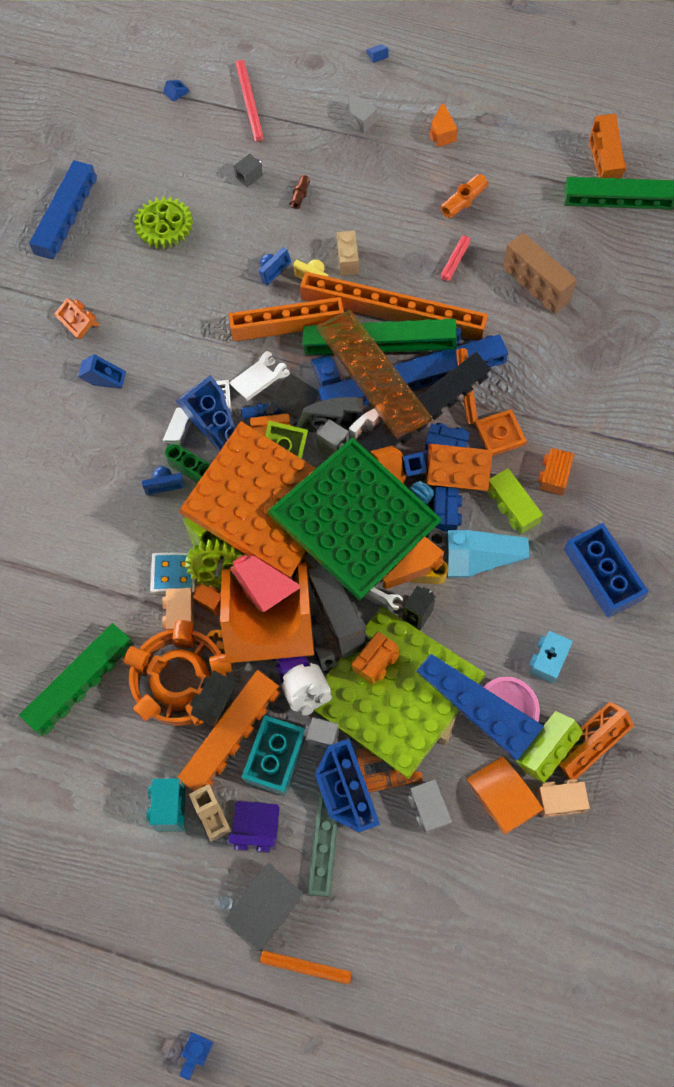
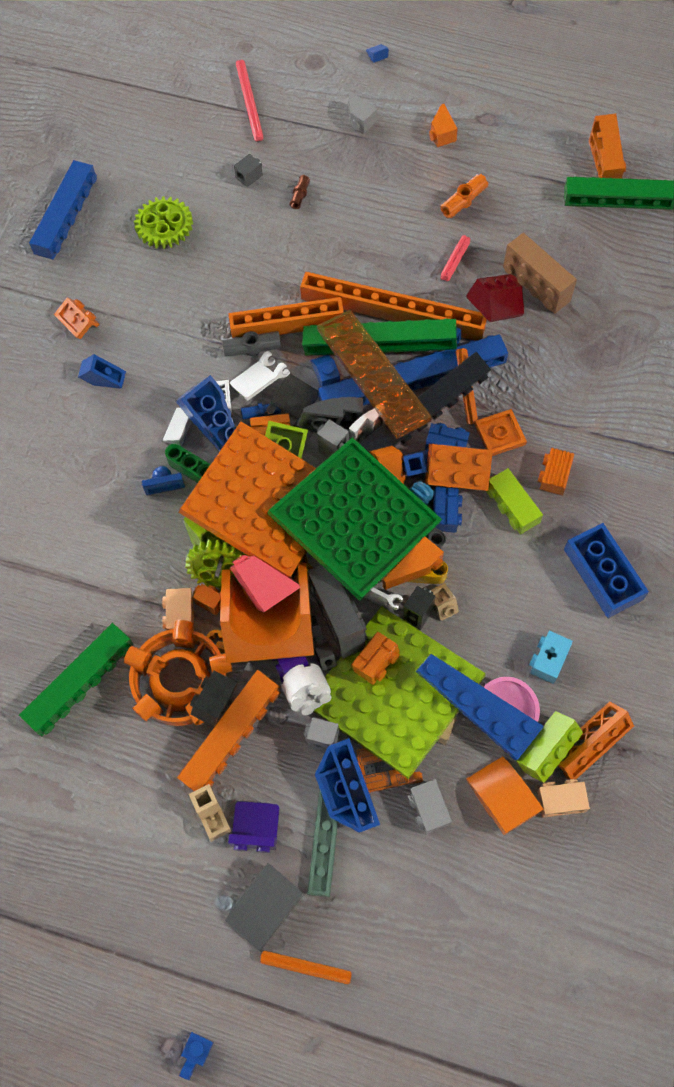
(167, 805): teal brick -> none
(169, 572): dark azure slope -> none
(175, 89): blue slope -> none
(242, 344): none -> dark grey piece
(273, 265): blue tile -> none
(274, 755): teal brick -> none
(314, 266): light yellow tile -> none
(347, 253): tan brick -> none
(444, 602): none -> tan bracket
(478, 551): medium azure wedge -> none
(497, 297): none -> dark red slope

